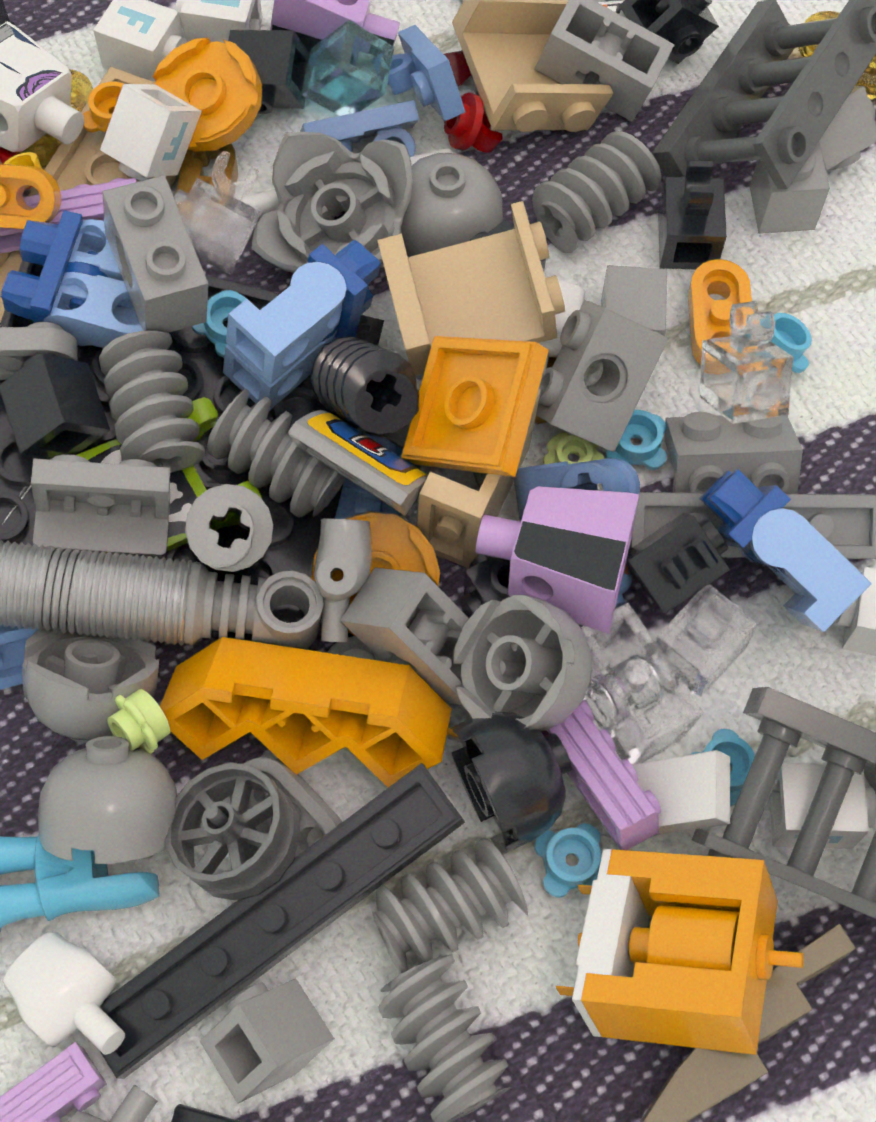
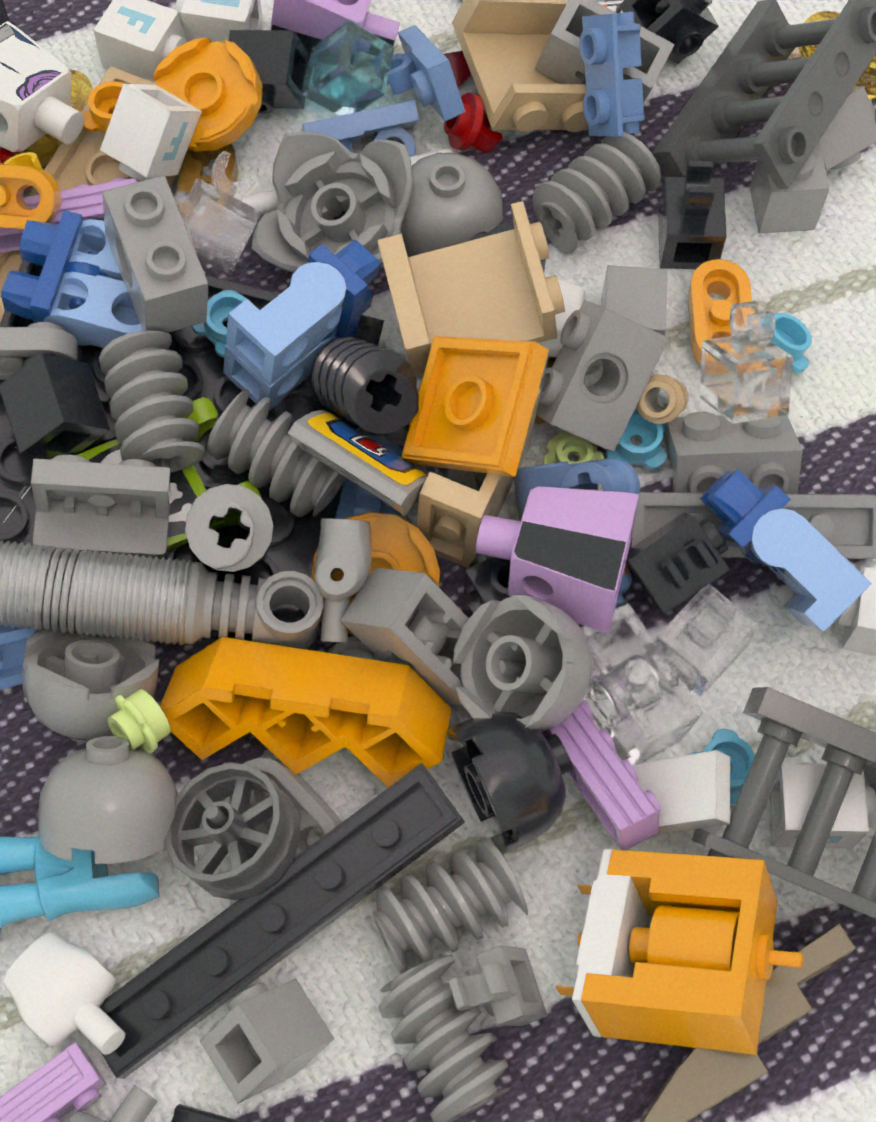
(503, 987): none -> light grey plate
(555, 847): medium azure plate -> none
(606, 48): none -> medium blue hinge
(649, 406): none -> tan pin

